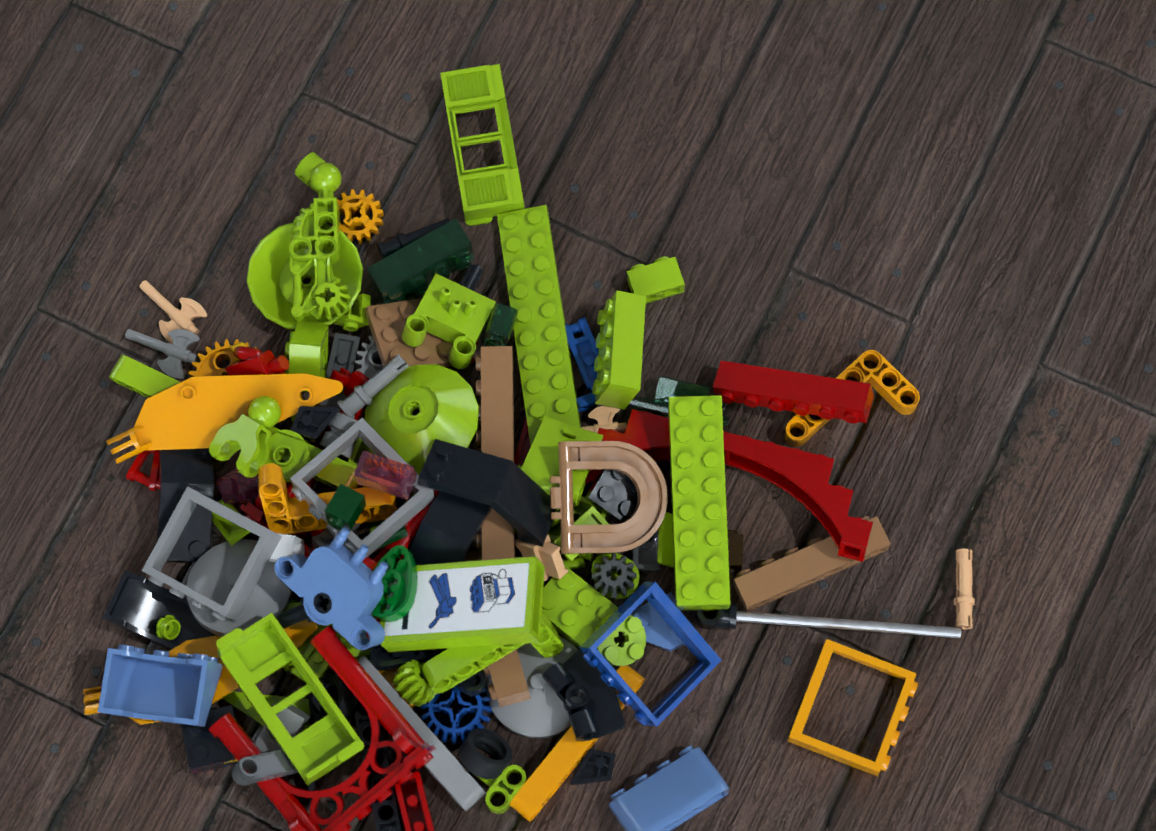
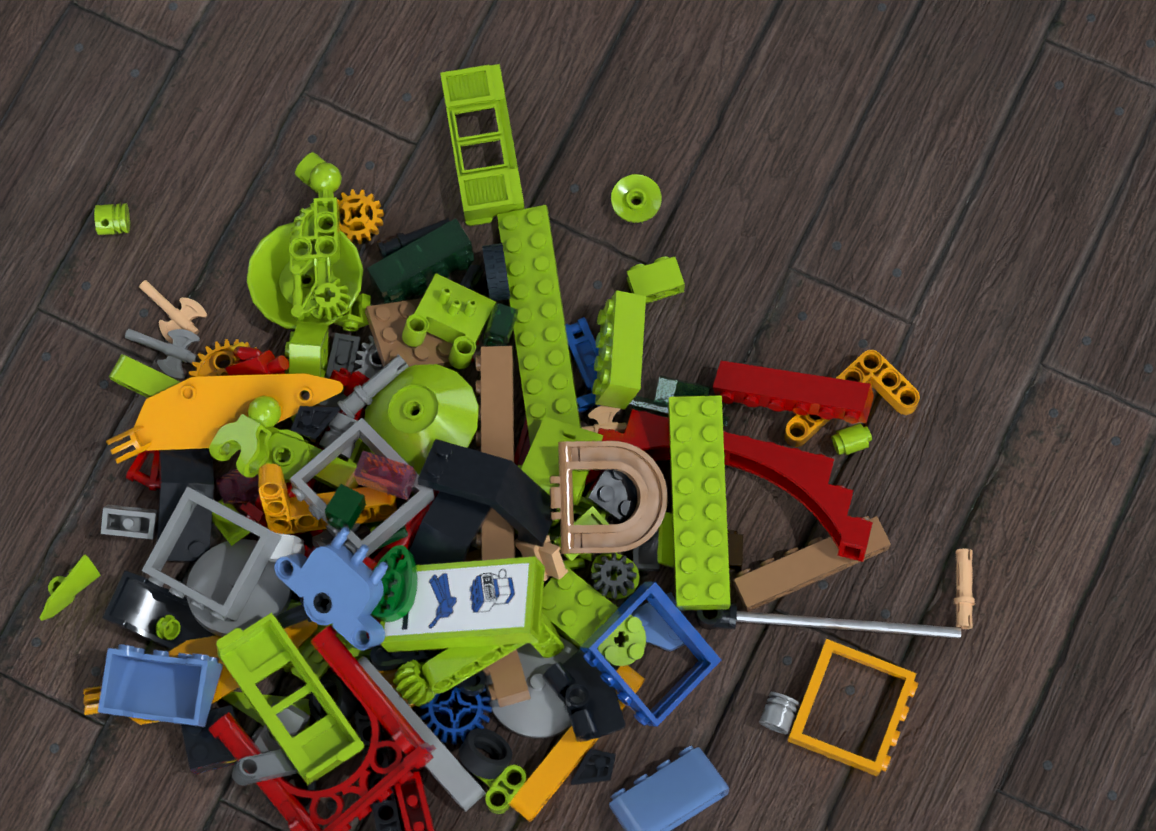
(64, 589): none -> lime panel
(112, 219): none -> lime piece
(129, 521): none -> light grey brick
(496, 272): none -> black wheel
(640, 188): none -> lime dish
(779, 712): none -> light grey piece
(851, 439): none -> lime brick

